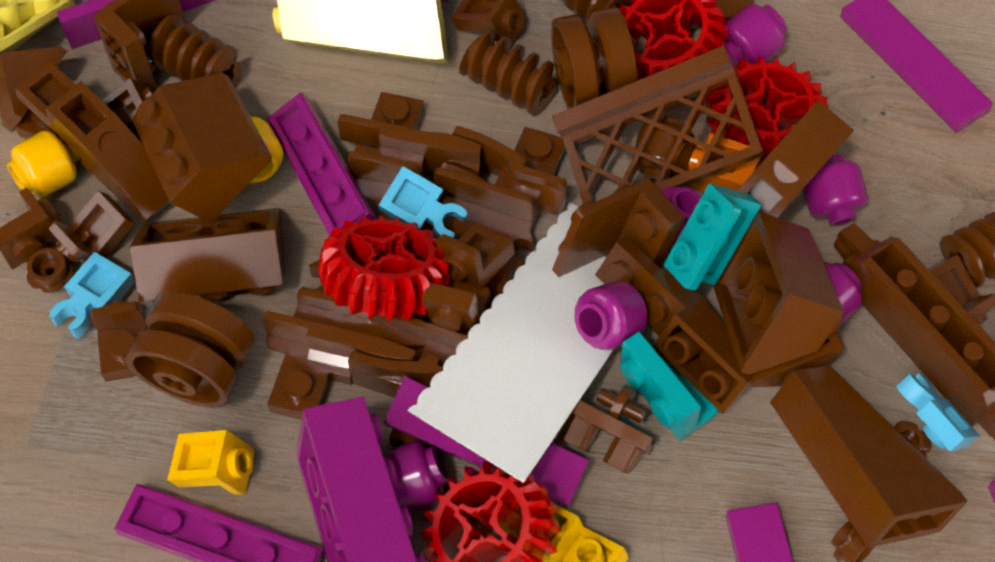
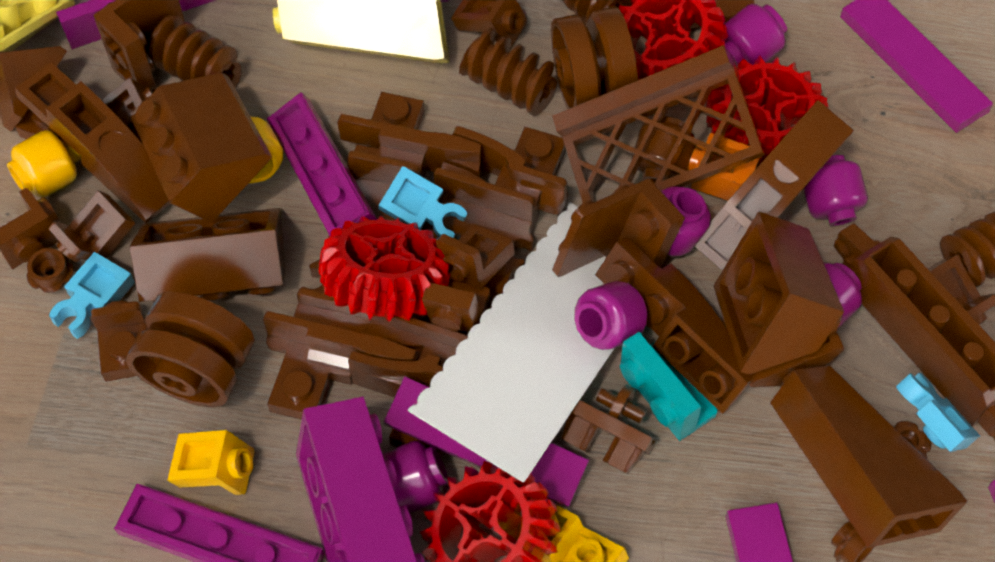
(711, 236): teal bracket -> none

